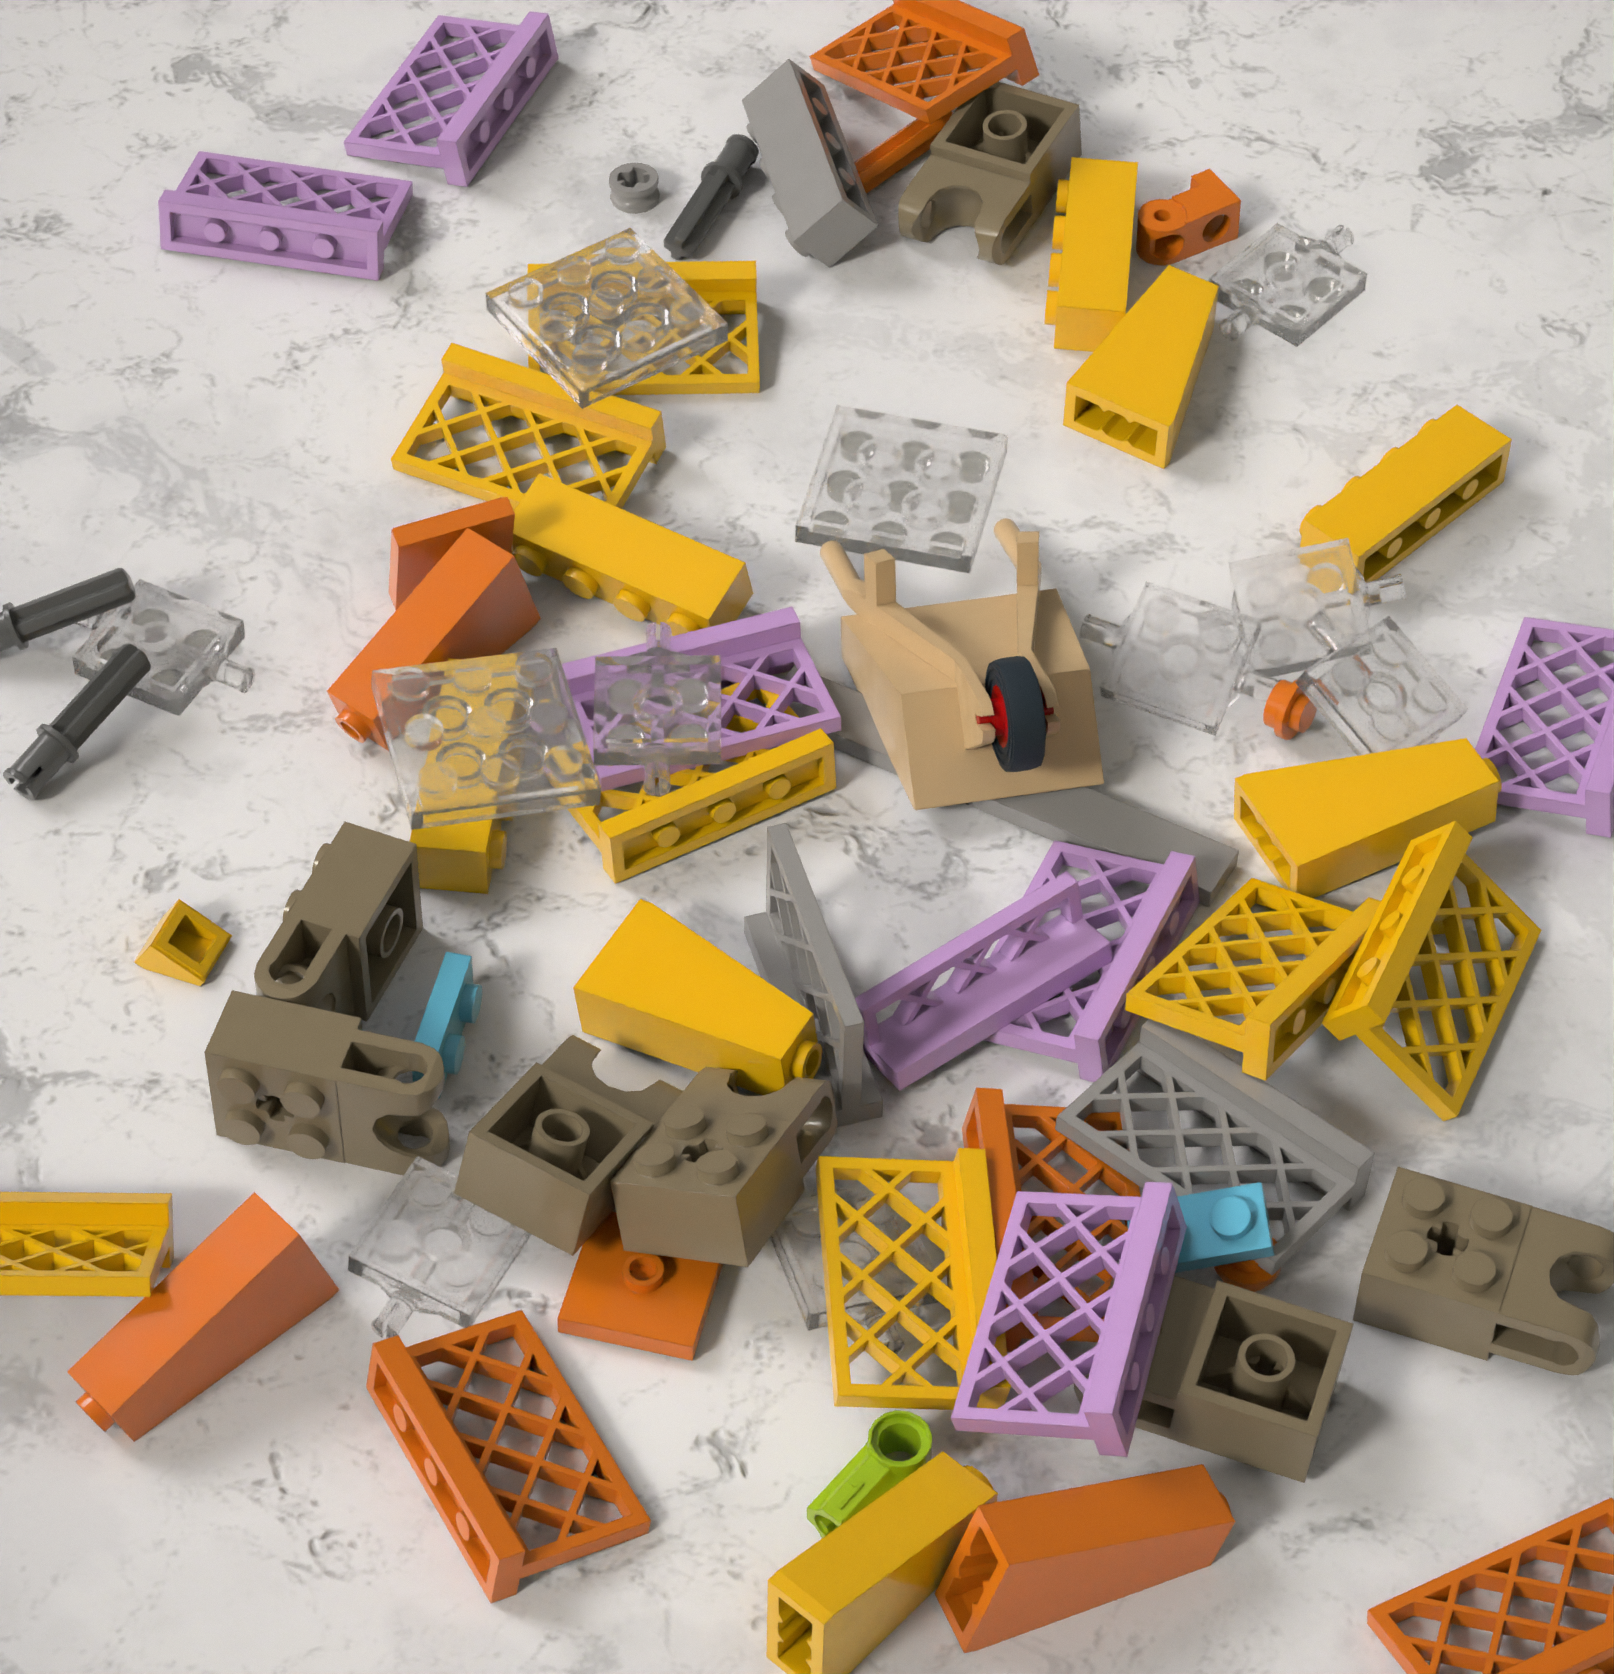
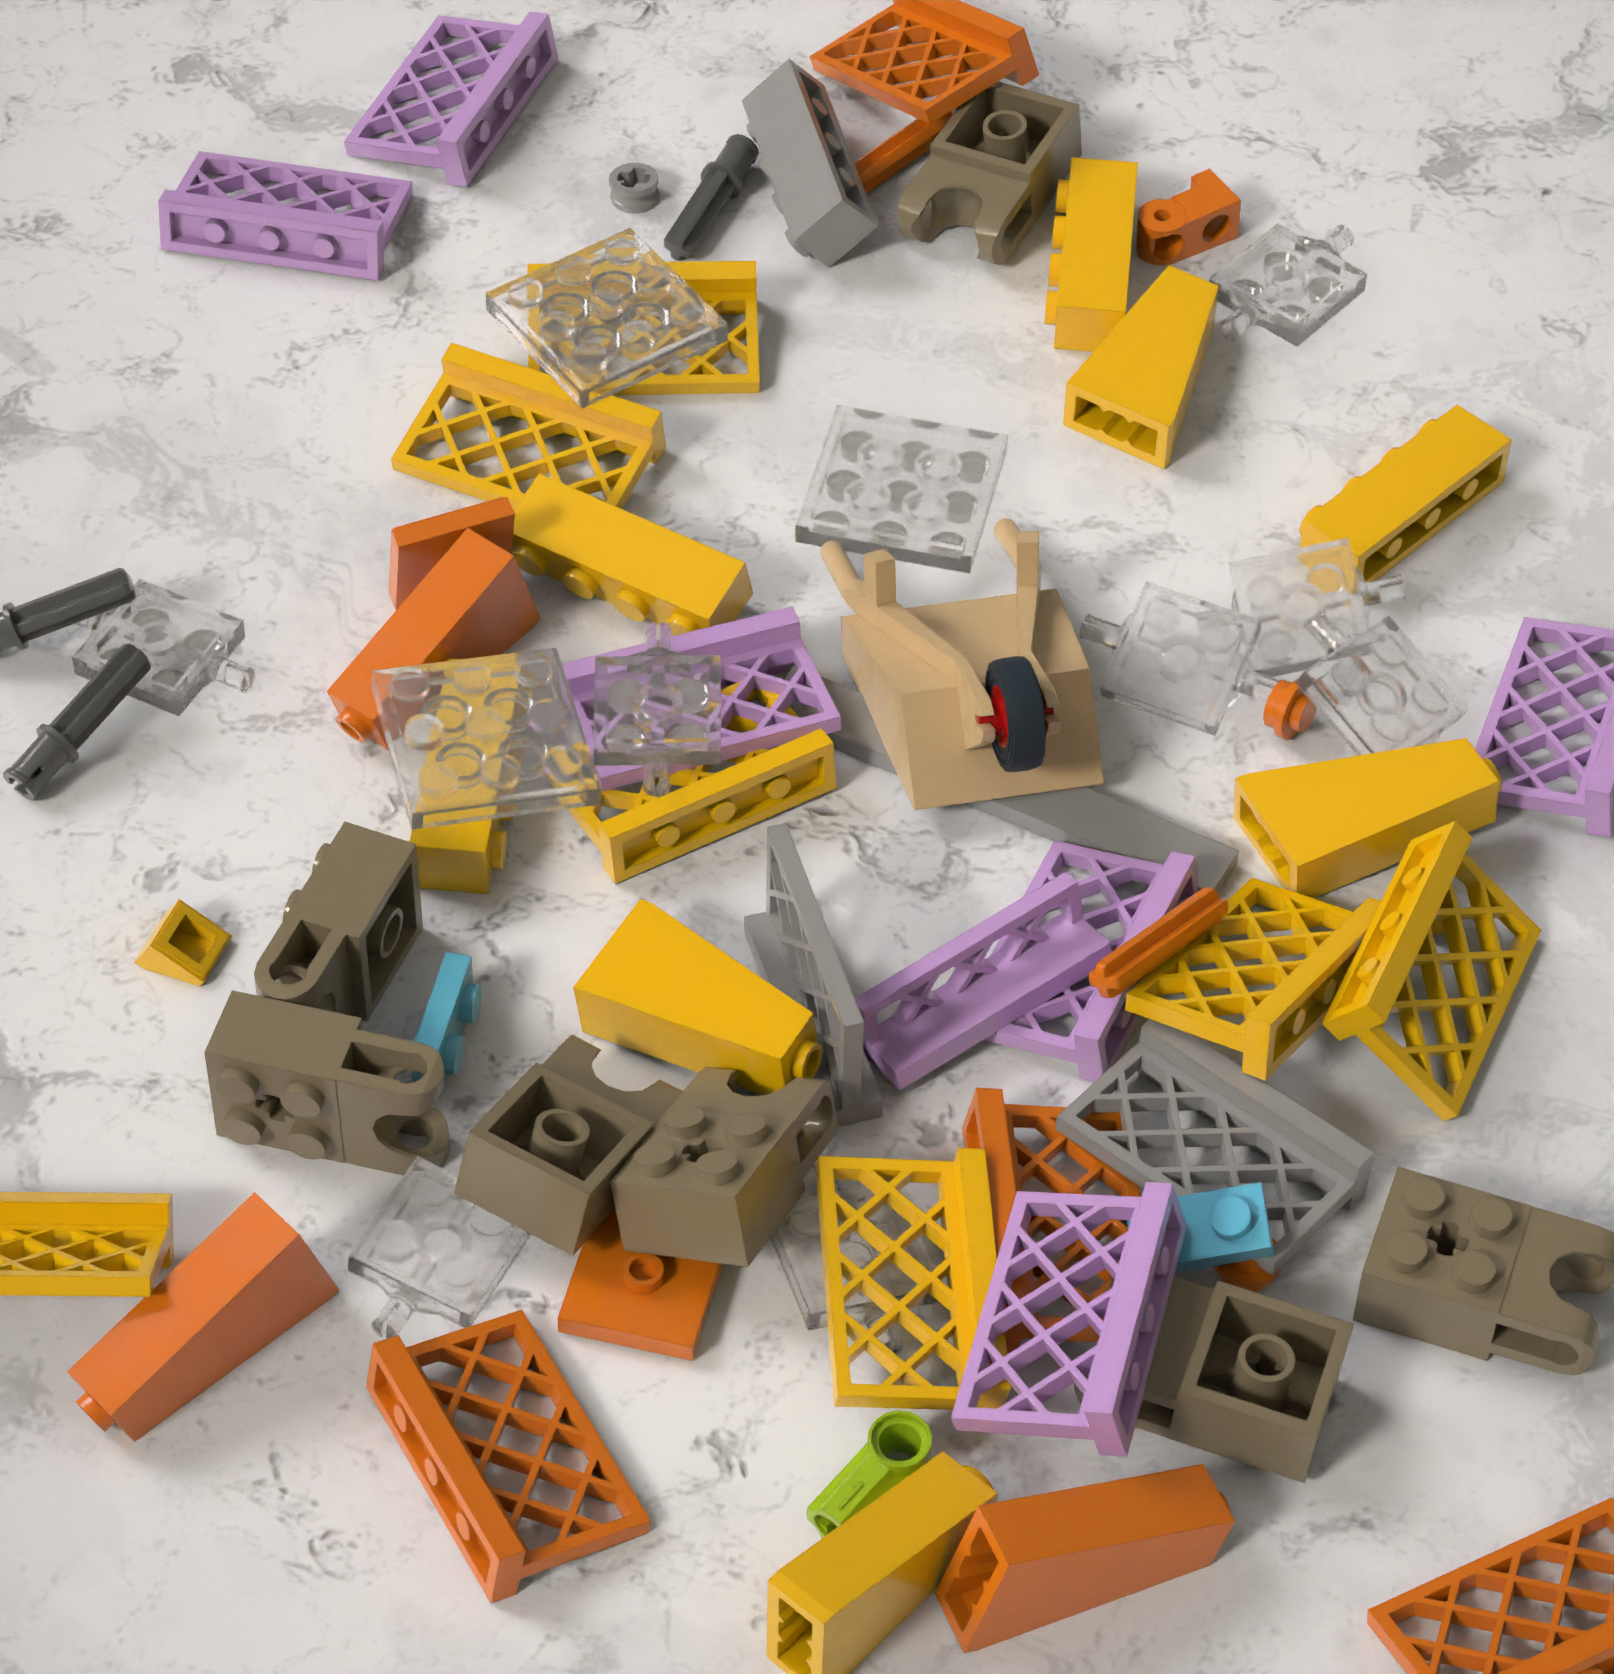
(1158, 942): none -> orange axle

